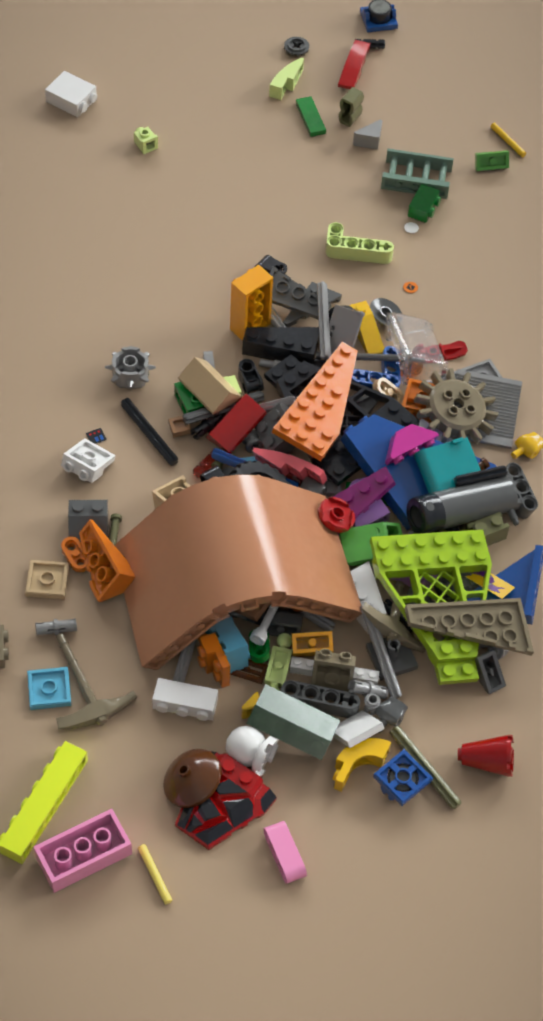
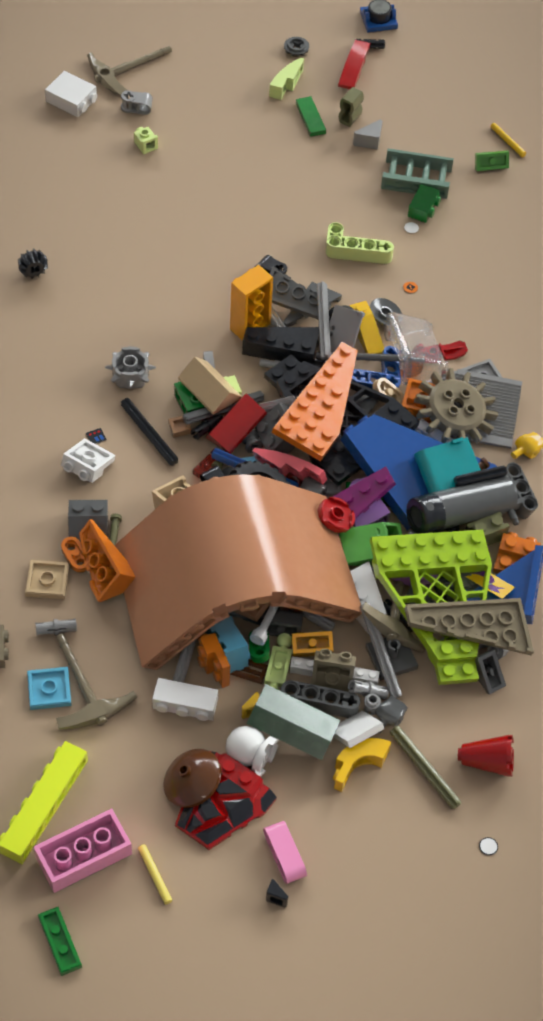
(32, 263): none -> black gear
(59, 941): none -> green tile
(106, 75): none -> dark tan piece
(138, 102): none -> light grey piece
(249, 379): black piece -> none
(276, 895): none -> black slope
(402, 778): blue piece -> none
(408, 442): dark pink slope -> none
(488, 846): none -> white sticker
(512, 549): none -> orange plate

